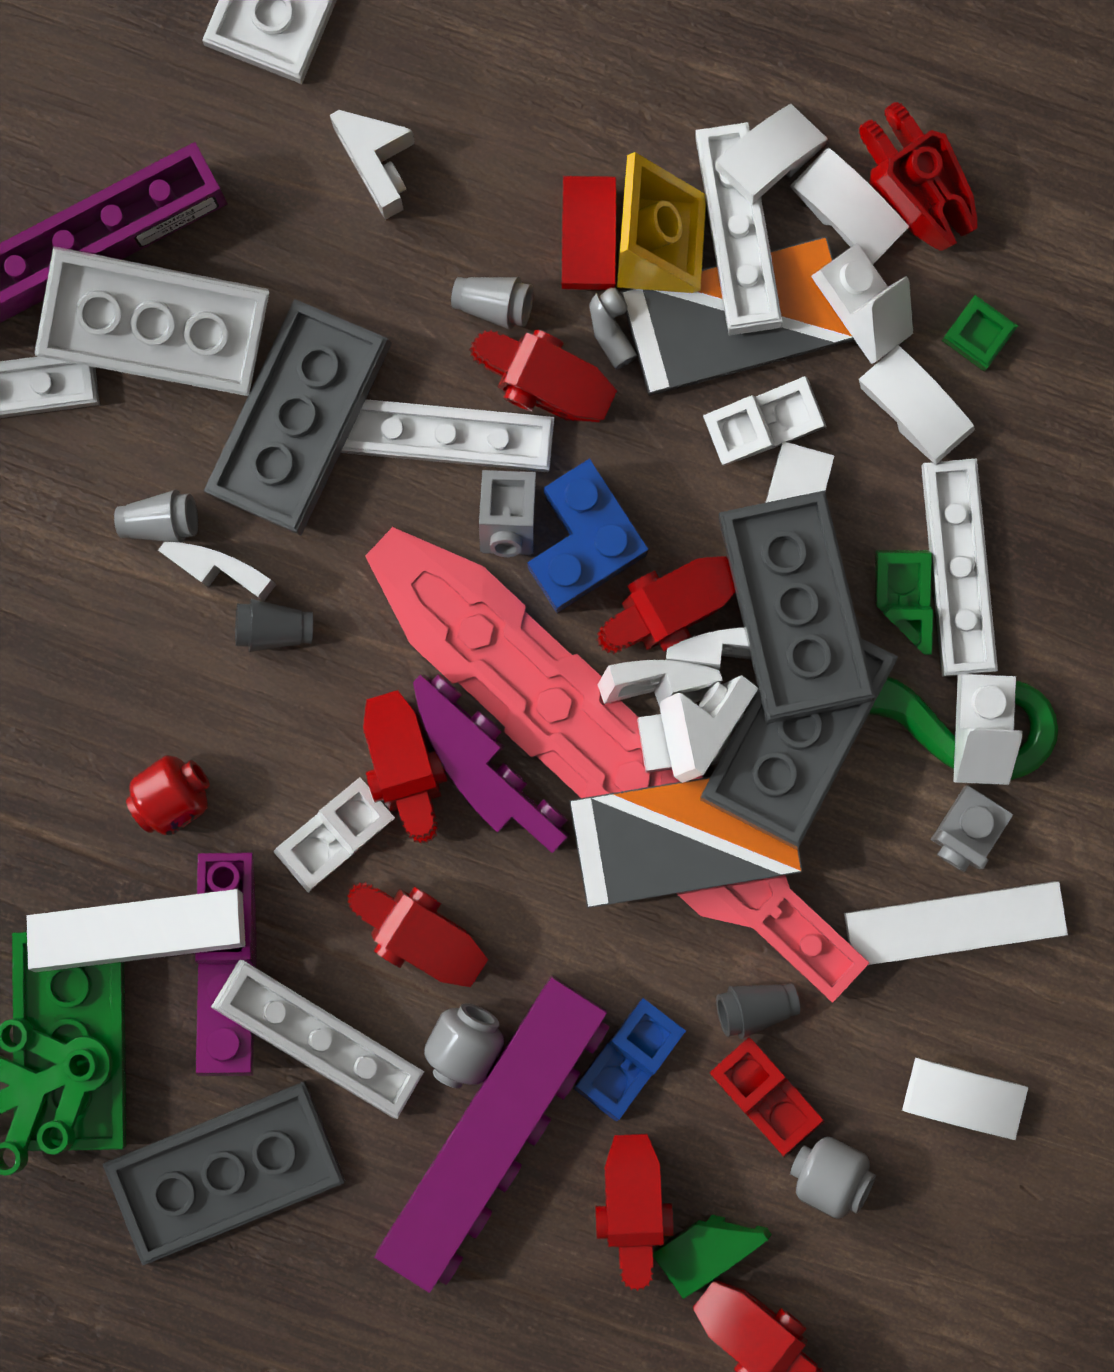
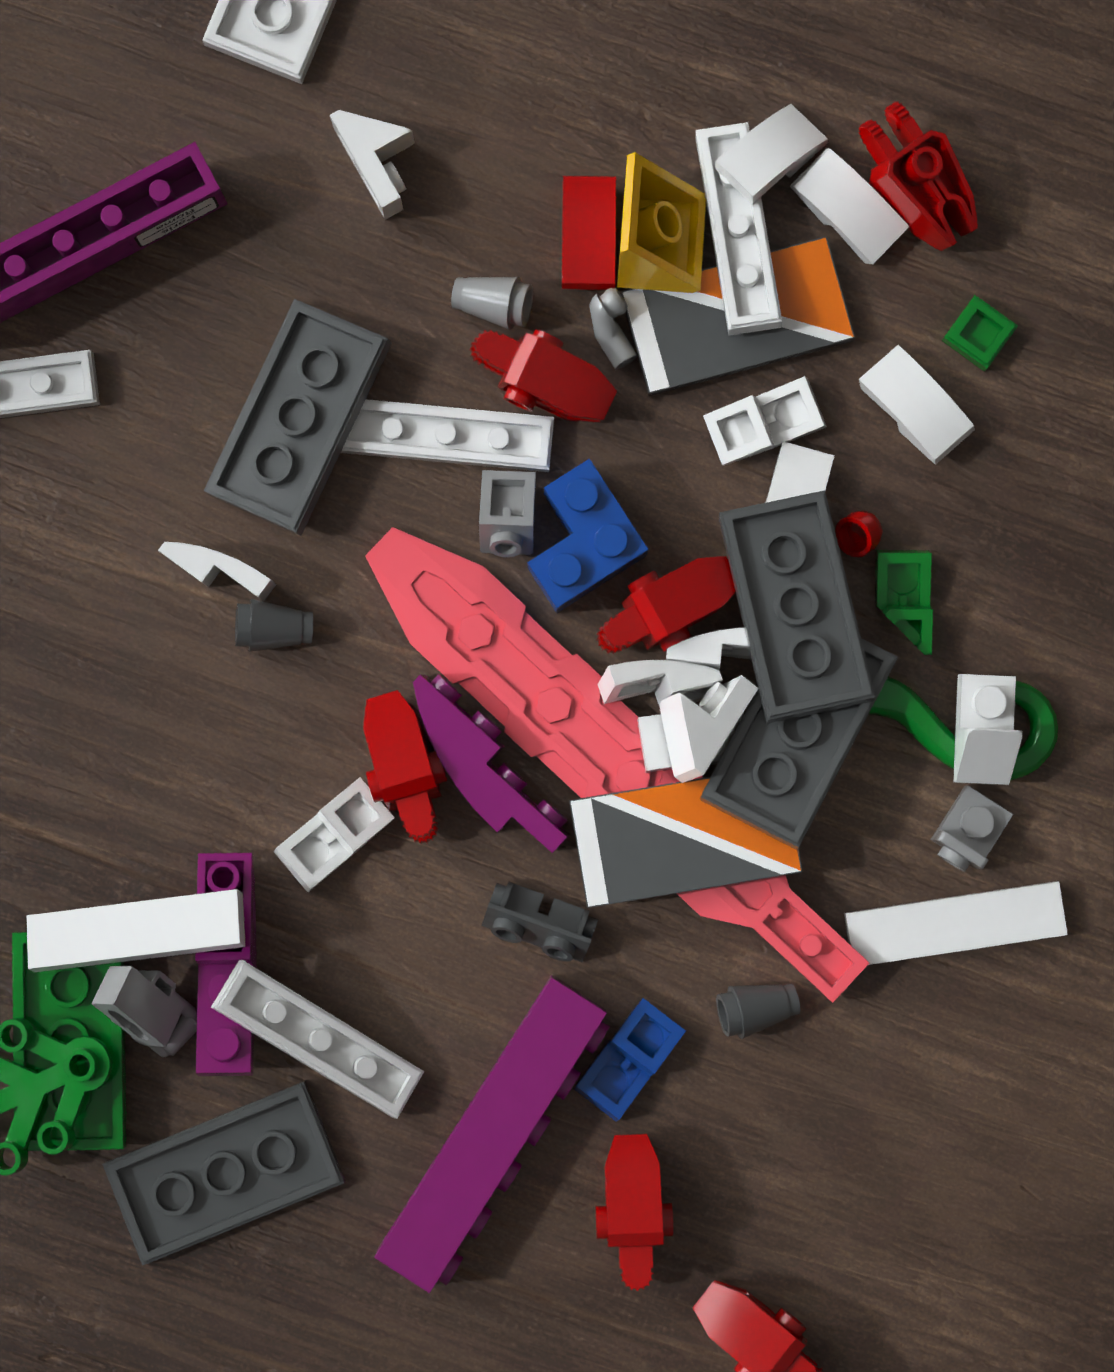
(147, 1008): none -> light grey piece
(151, 321): white tile -> none
(158, 518): light grey cone -> none
(168, 795): red head -> none
(415, 932): red hinge -> none
(464, 1045): light grey head -> none
(515, 918): none -> dark grey hinge
(706, 1252): green slope -> none
(766, 1097): red slope -> none
(832, 1177): light grey head -> none
(858, 533): none -> red hinge
(869, 309): white slope -> none
(959, 567): white tile -> none
(965, 1098): white slope -> none

